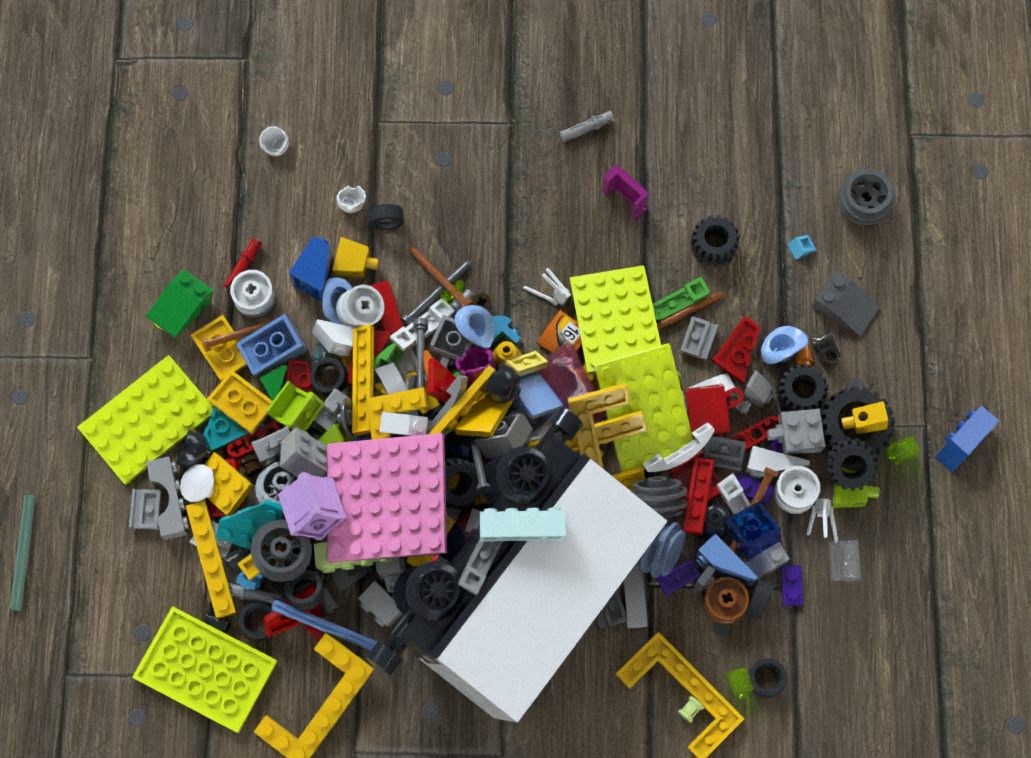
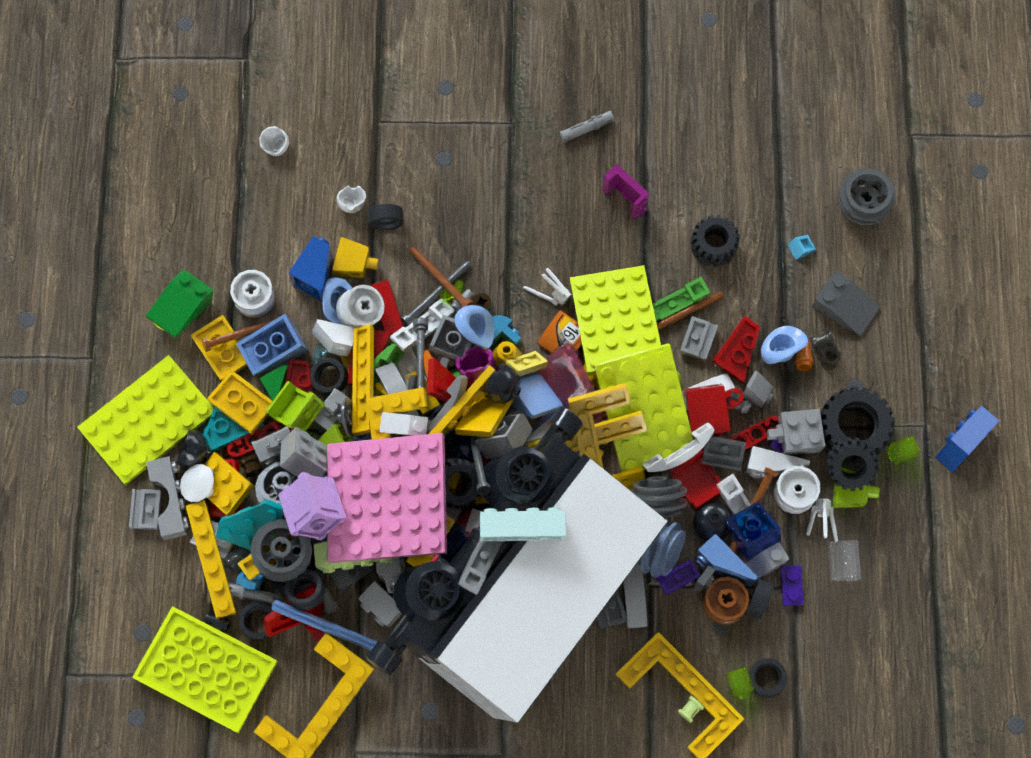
(22, 553): sand green axle -> none
(246, 258): red pin -> none
(698, 496): red tile -> none
(751, 486): dark purple plate -> none
(807, 376): black tyre -> none
(875, 418): yellow torso -> none

